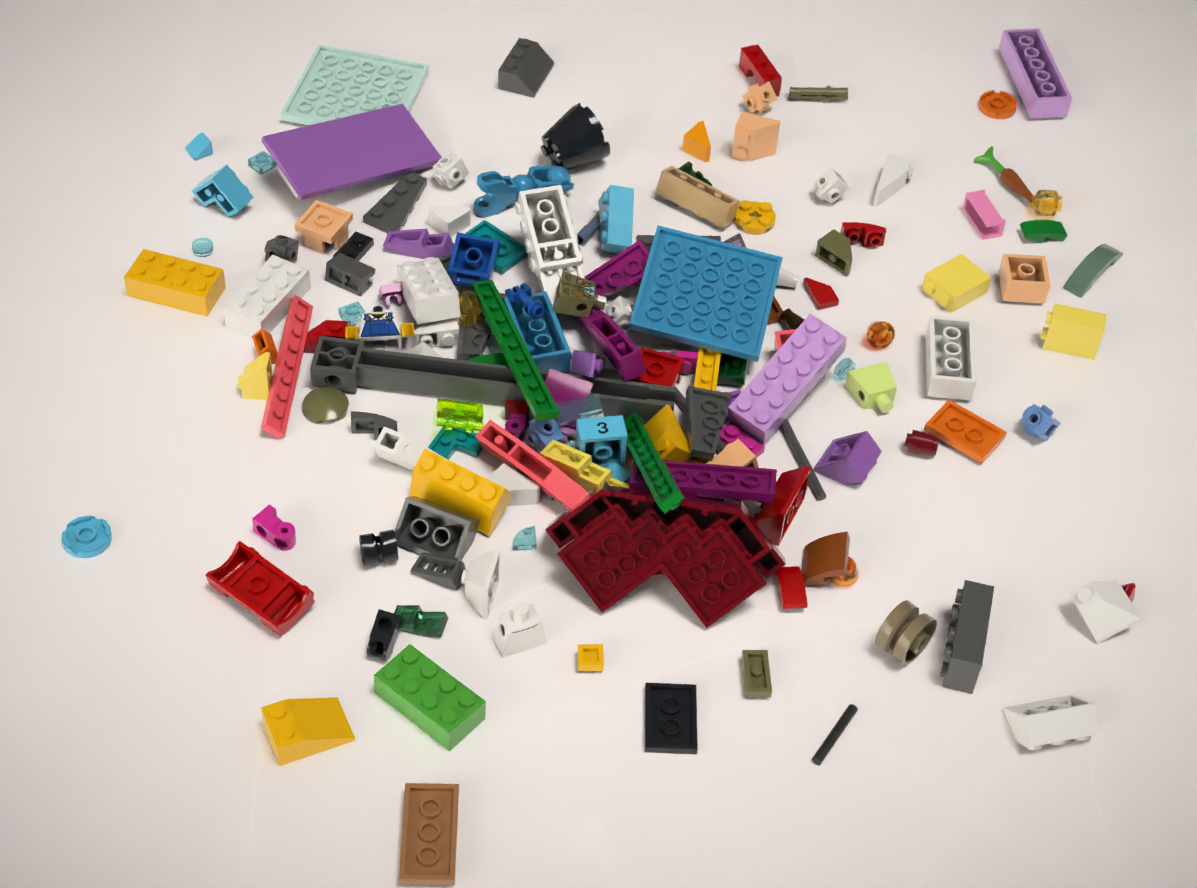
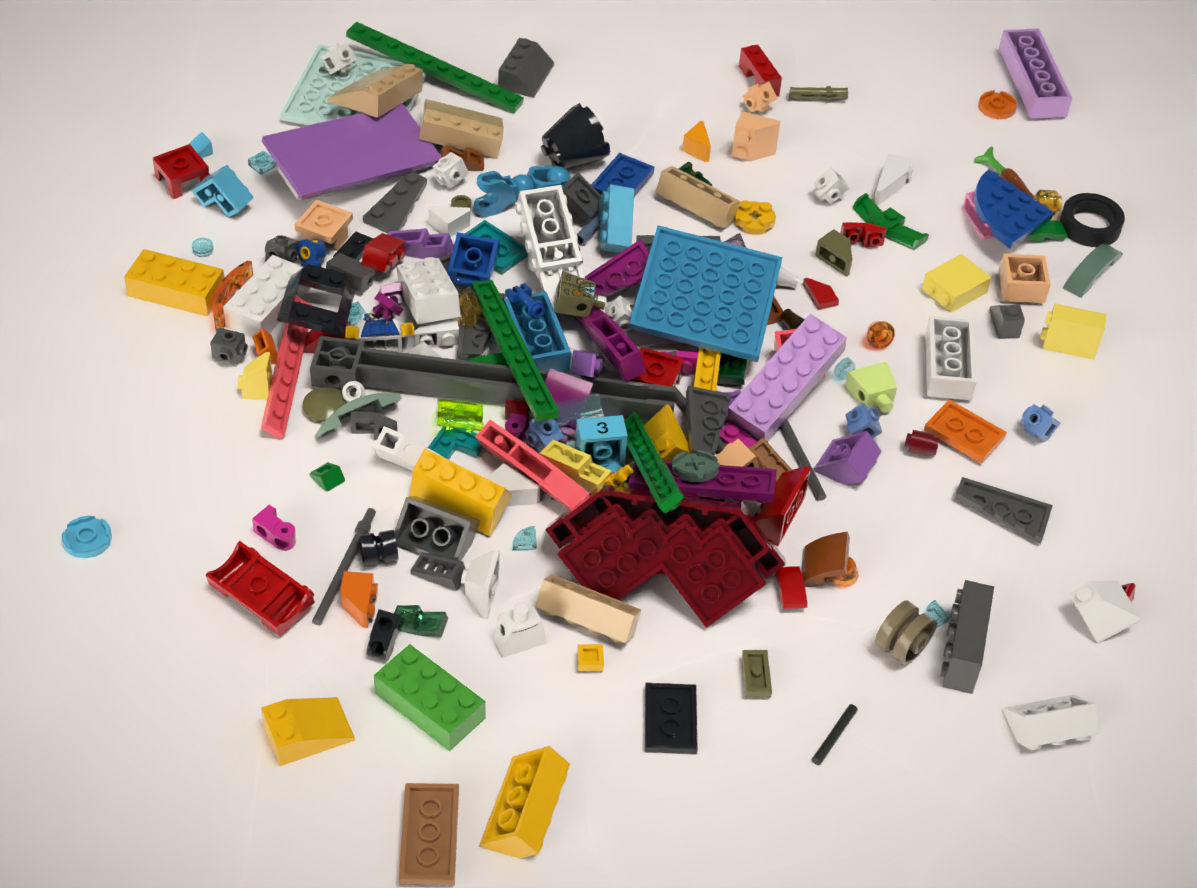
(178, 167): none -> red panel
(227, 289): none -> clear orange slope
(228, 346): none -> dark grey brick
(311, 252): none -> blue piece
(315, 317): none -> black wedge
(328, 476): none -> green slope
(338, 58): none -> white brick
(346, 392): none -> white plate
(357, 596): none -> orange slope
(362, 527): none -> dark grey bar
(379, 401): none -> sand green slope
(381, 90): none -> tan slope
(383, 252): none -> red brick
(388, 305): none -> magenta tile
(435, 67): none -> green plate
(461, 128): none -> tan slope
(461, 201): none -> olive tile
(473, 160): none -> dark orange slope
(526, 803): none -> yellow slope
(581, 196): none -> dark grey plate
(588, 608): none -> tan brick
(619, 476): none -> yellow plate
(624, 172): none -> blue plate
(695, 467): none -> sand green tile
(768, 457): none -> medium nougat plate
(863, 419): none -> medium blue brick
(890, 220): none -> green plate
(937, 613): none -> clear light blue tile
(1007, 320): none -> dark grey slope
(1008, 209): none -> blue plate
(1008, 508): none -> dark grey wing
(1095, 204): none -> black tyre

